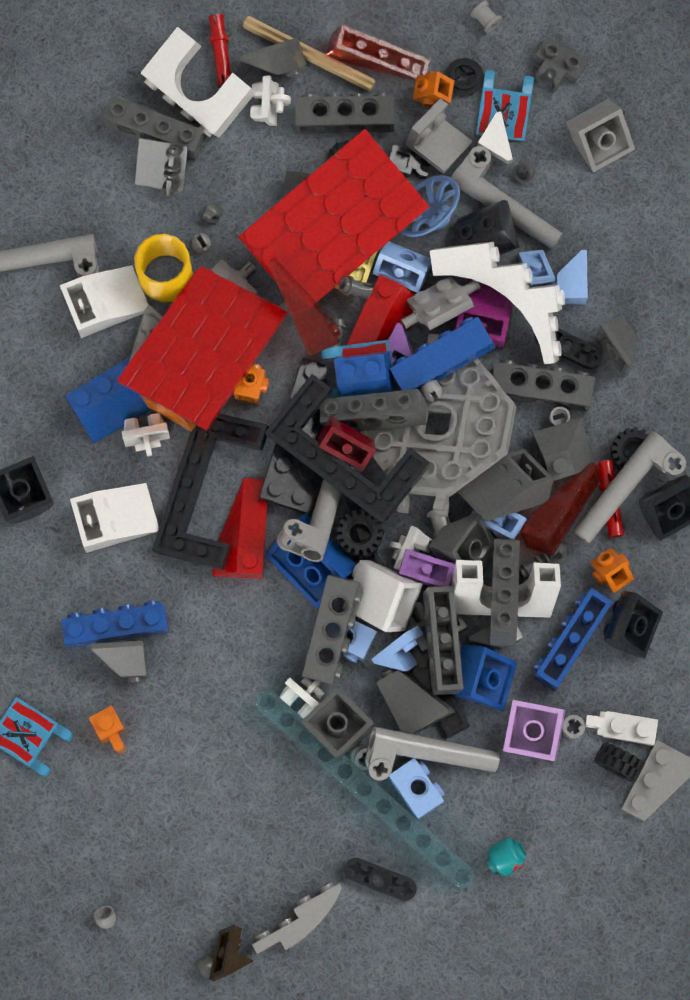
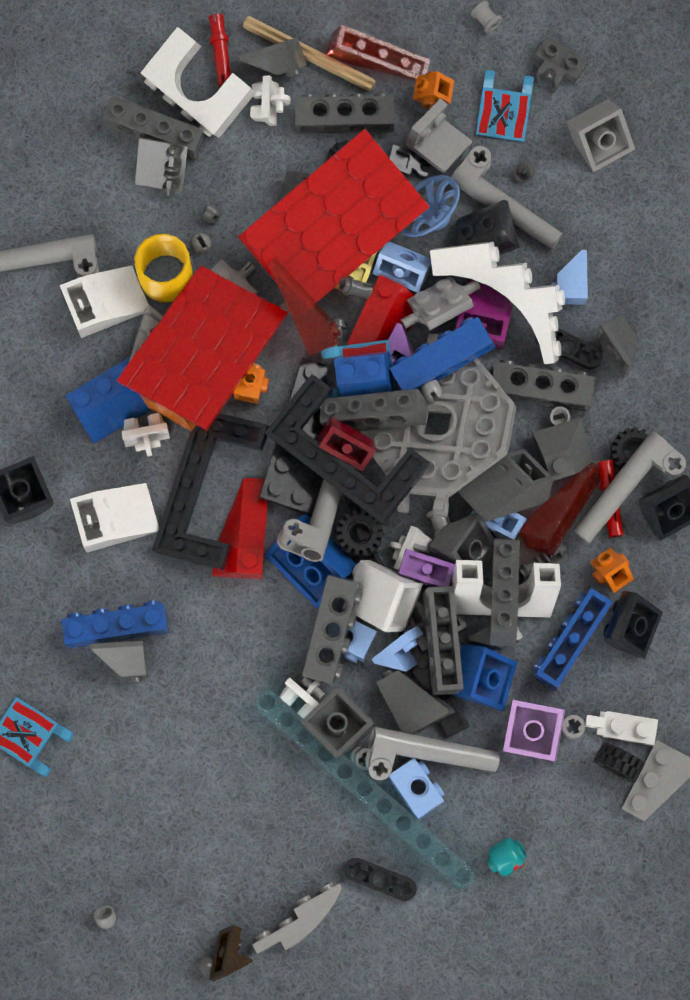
(109, 728): orange brick -> none
(470, 68): black gear -> none
(496, 139): white slope -> none
(540, 268): light blue slope -> none

